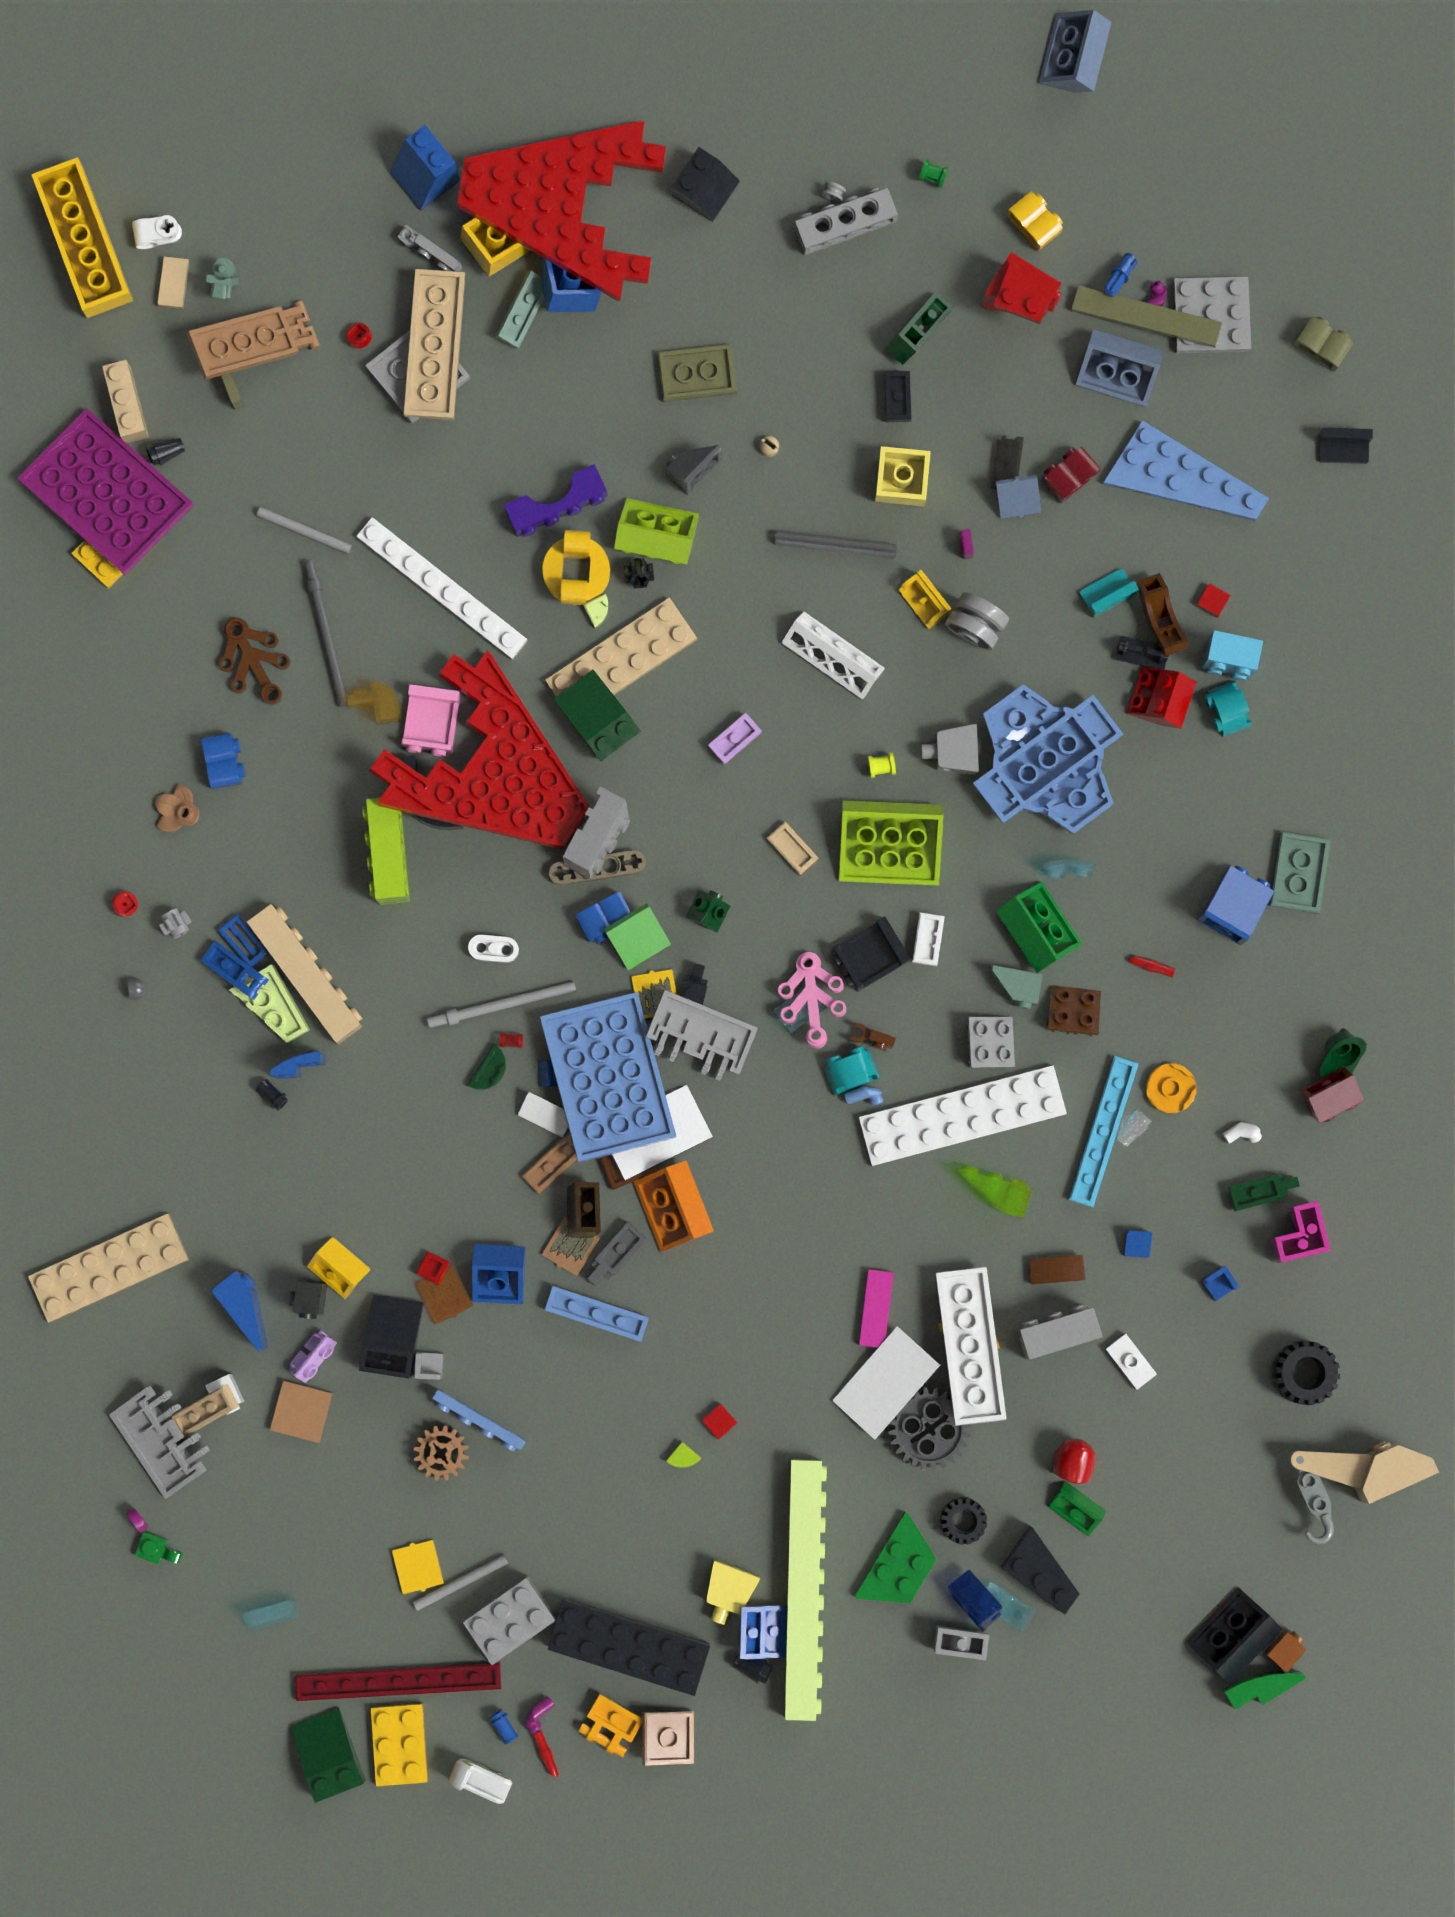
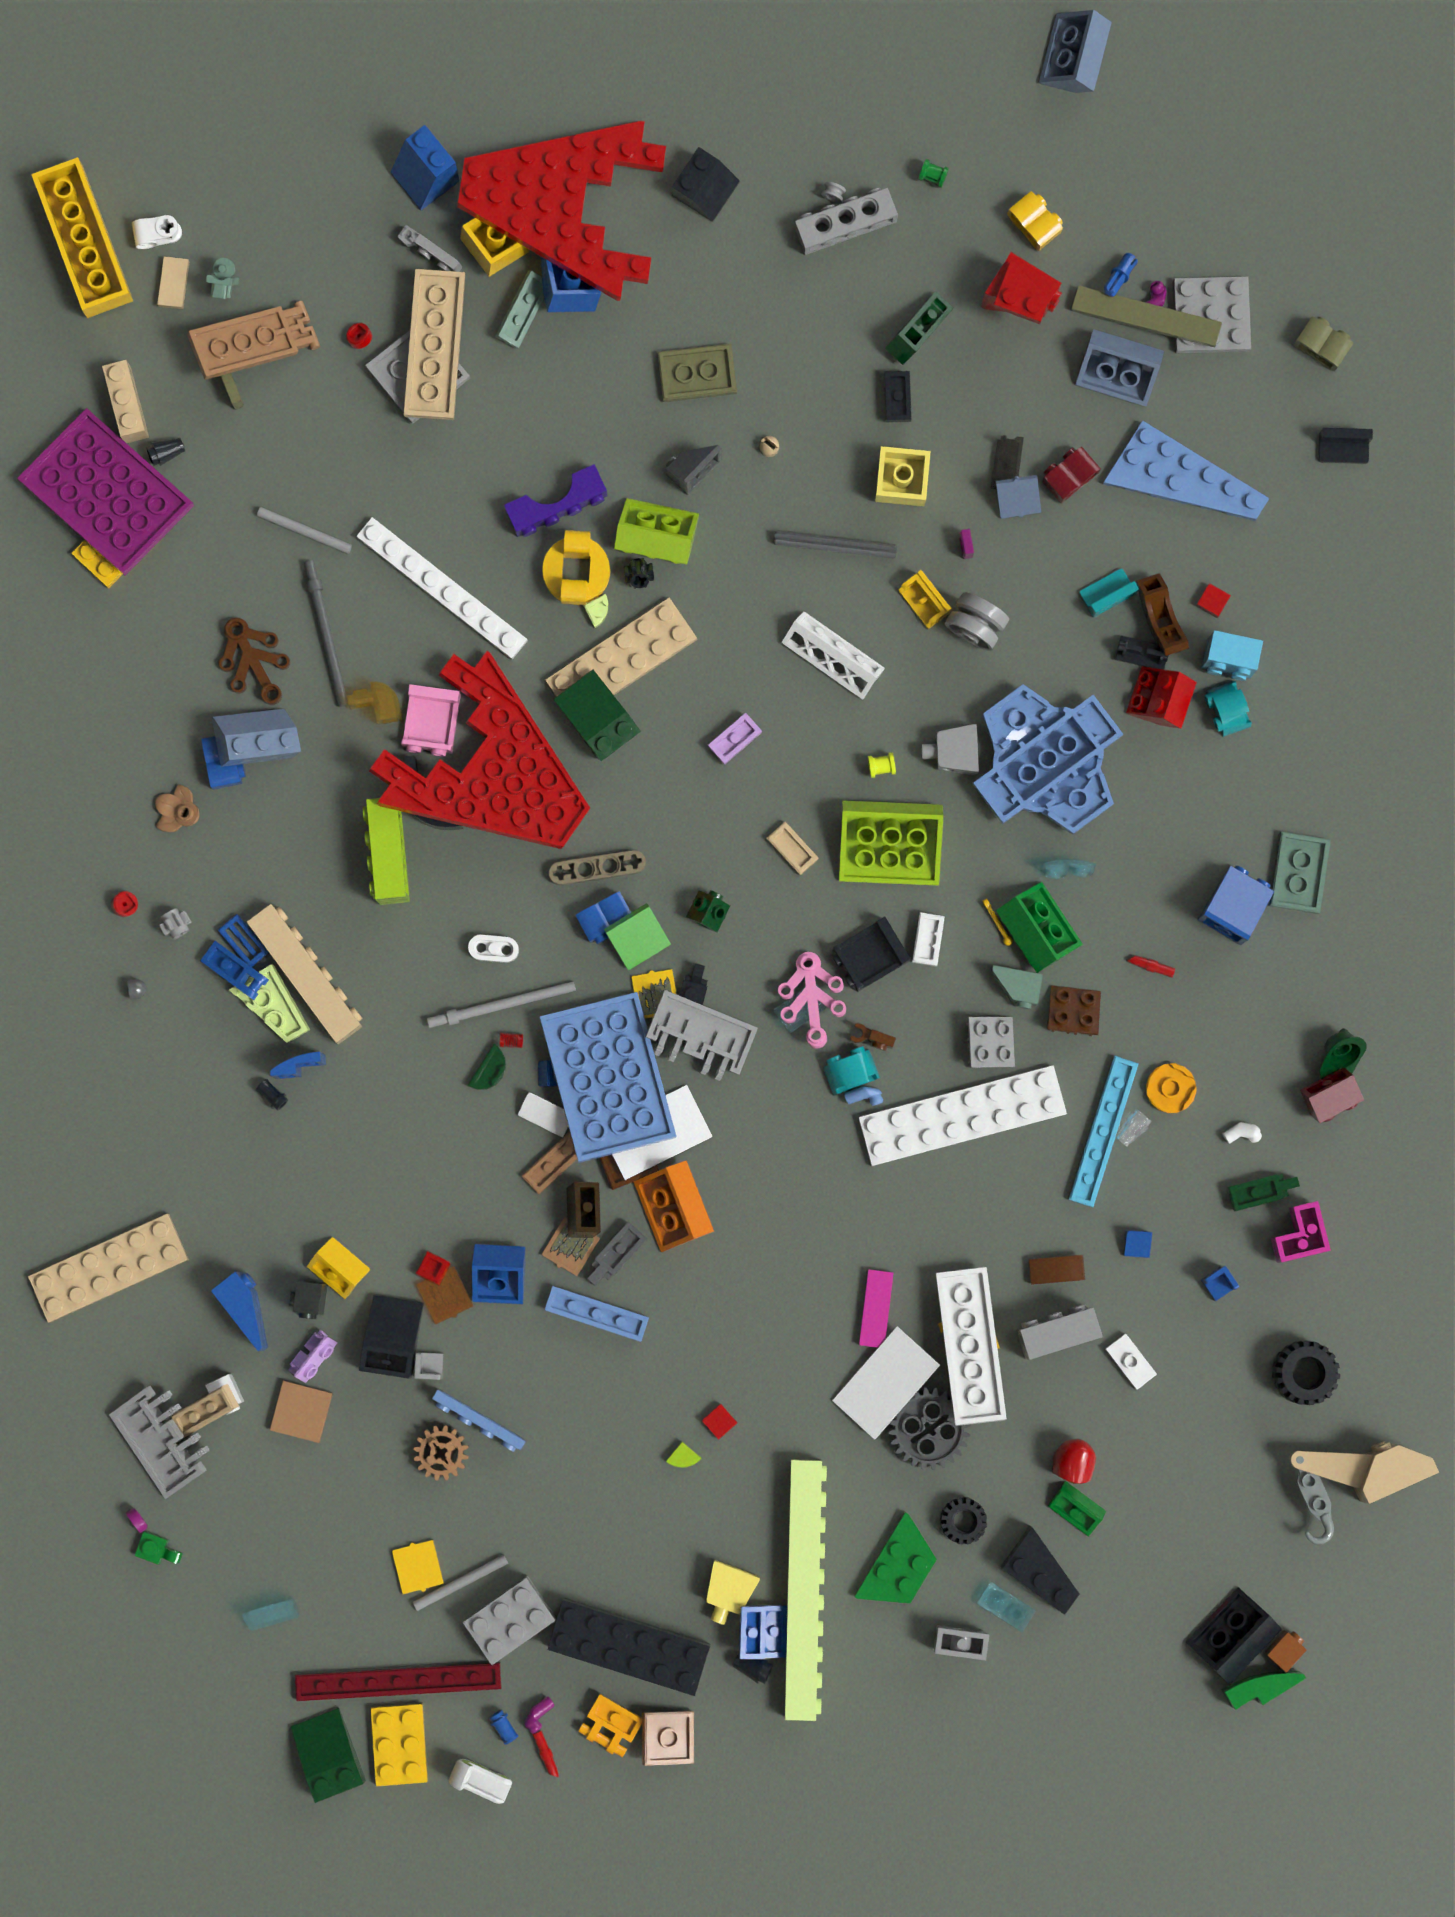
(255, 737): none -> sand blue slope
(597, 834): light grey wedge -> none
(975, 1600): clear blue hinge -> none
(1000, 1194): clear neon green slope -> none
(1007, 939): none -> yellow hinge

